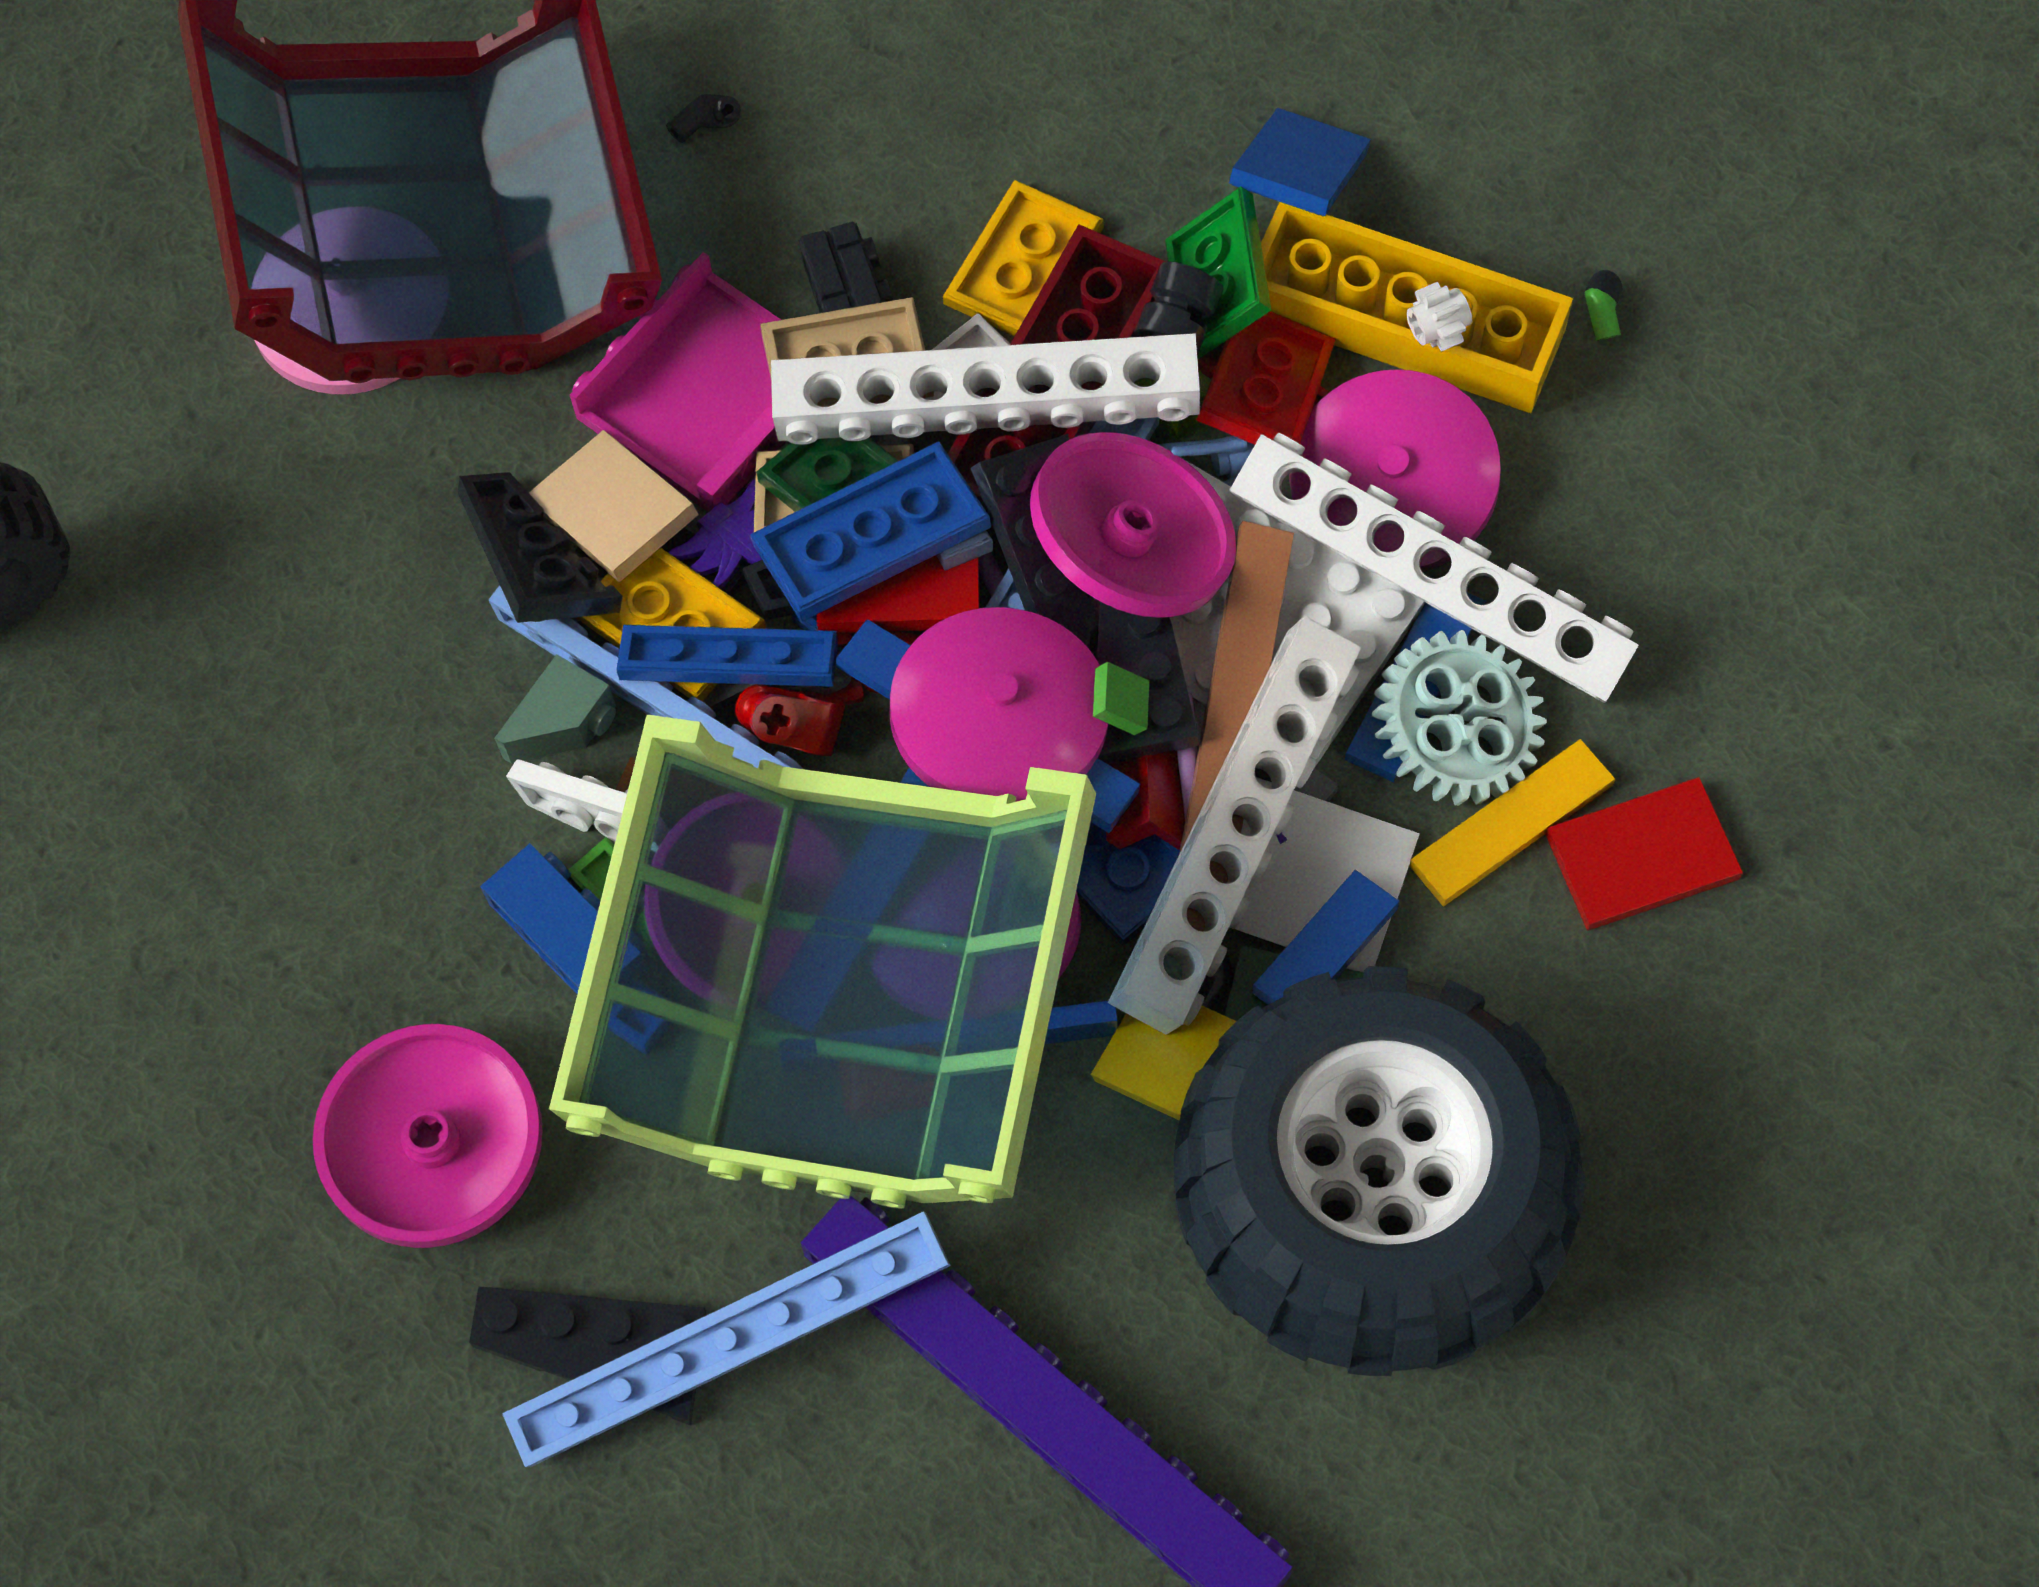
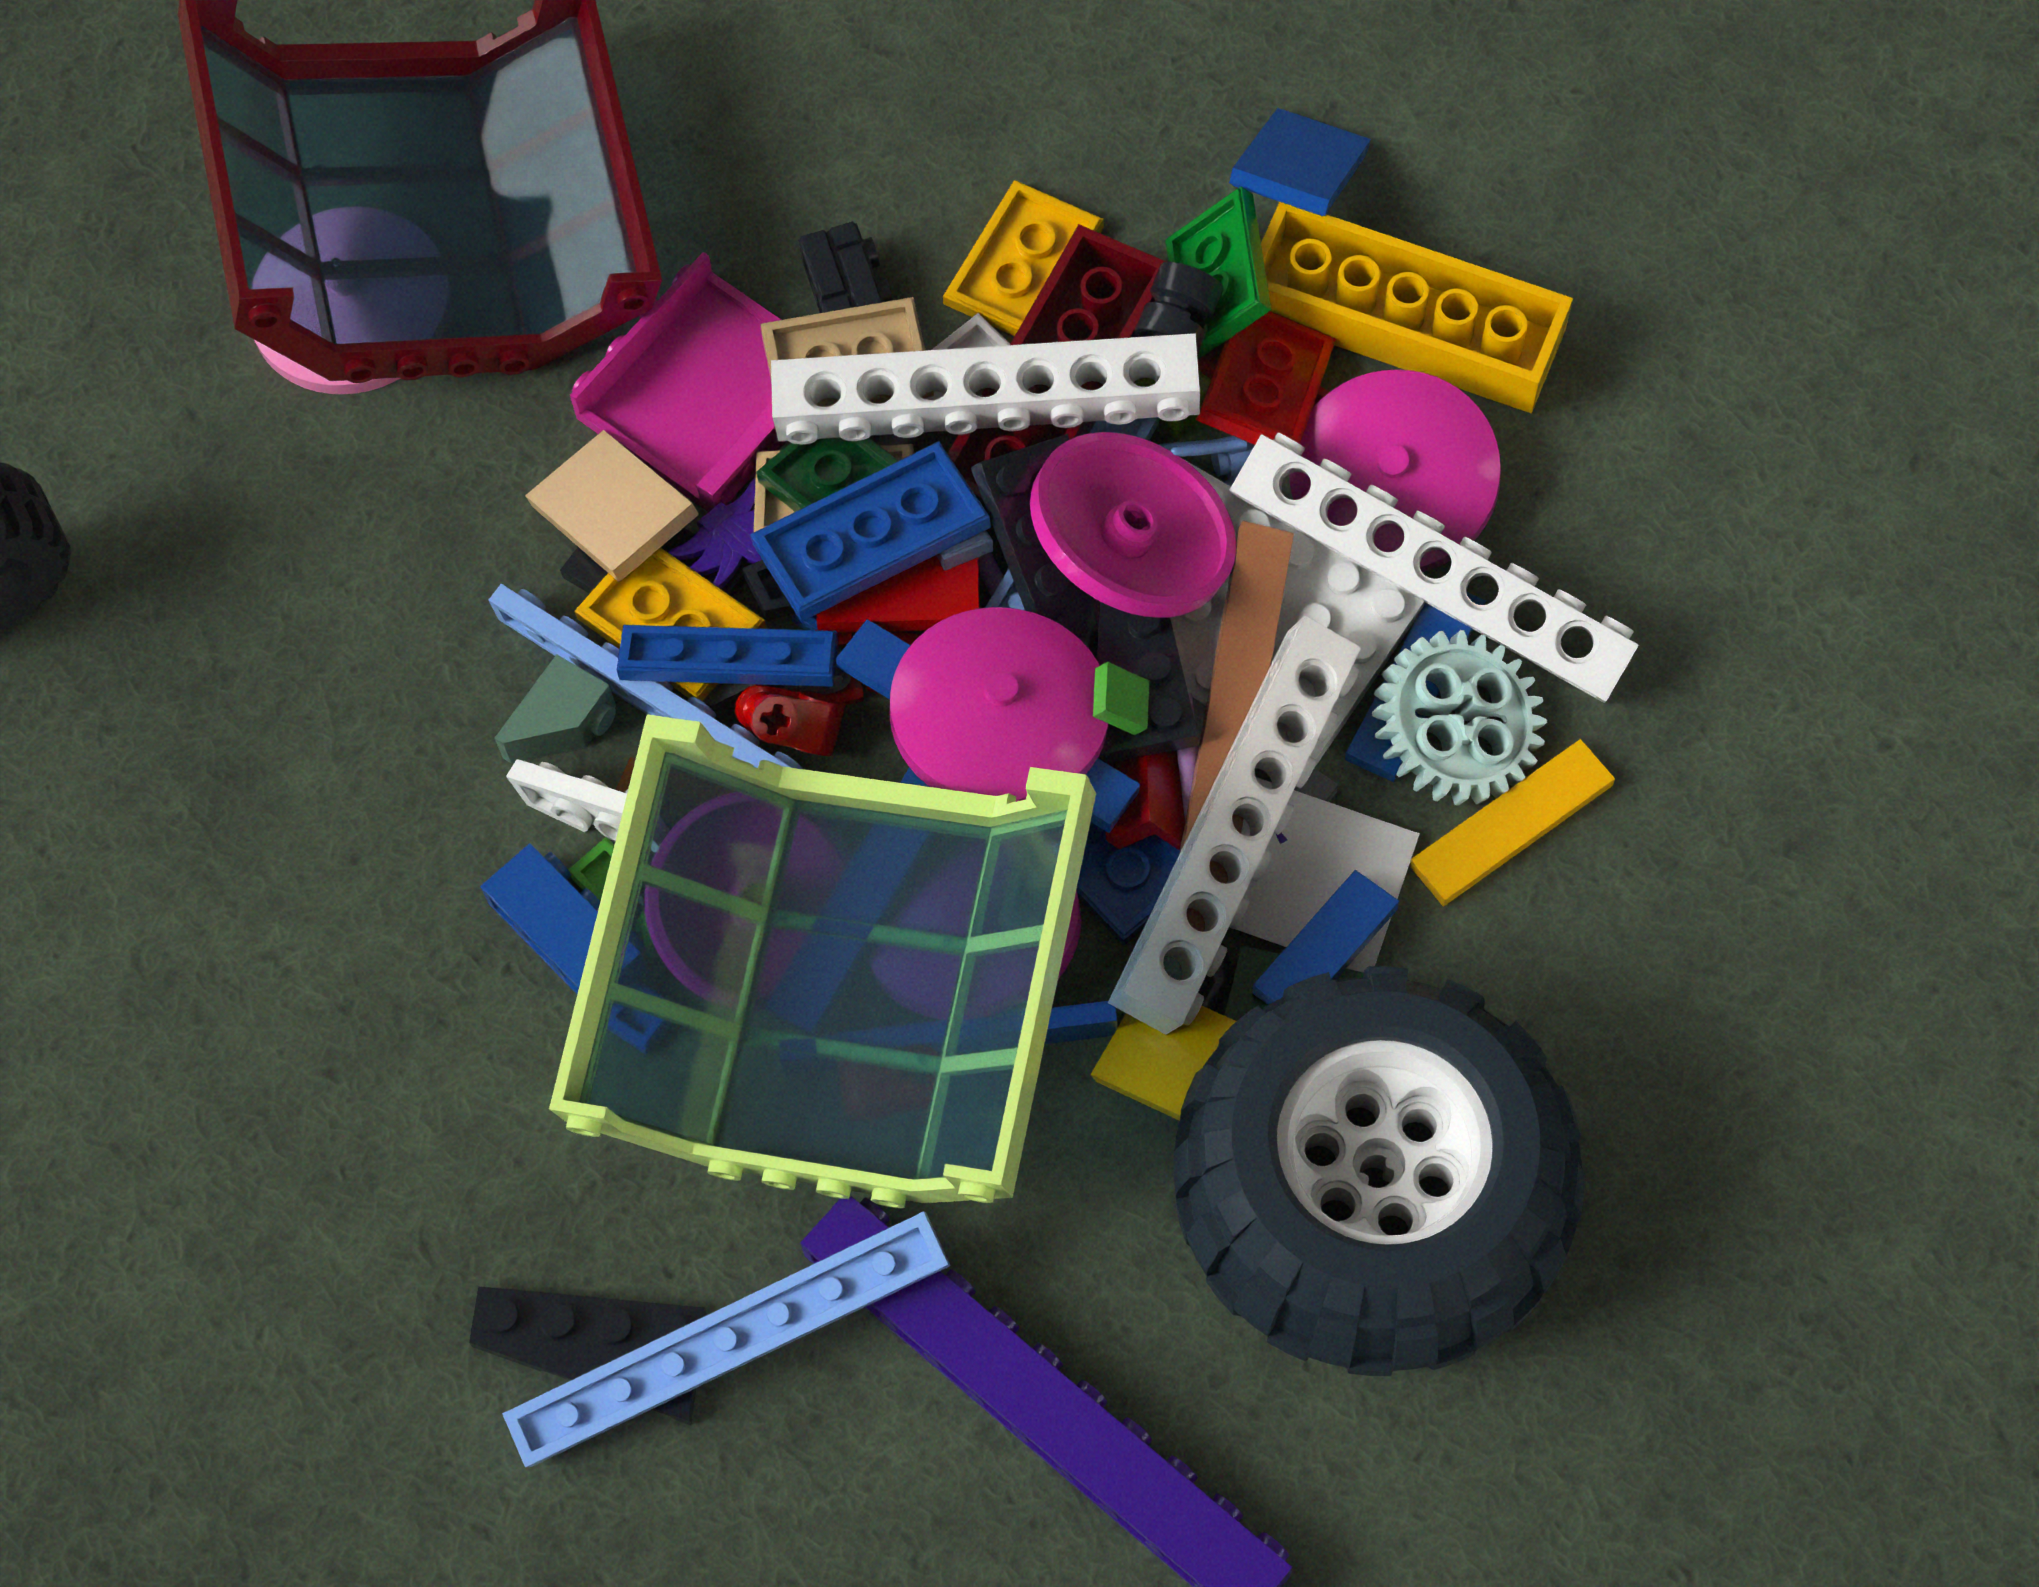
(427, 1135): dark pink dish -> none
(530, 556): black wing -> none
(704, 112): black arm -> none
(1439, 316): white gear -> none
(1601, 299): bright green arm -> none
(1643, 853): red tile -> none

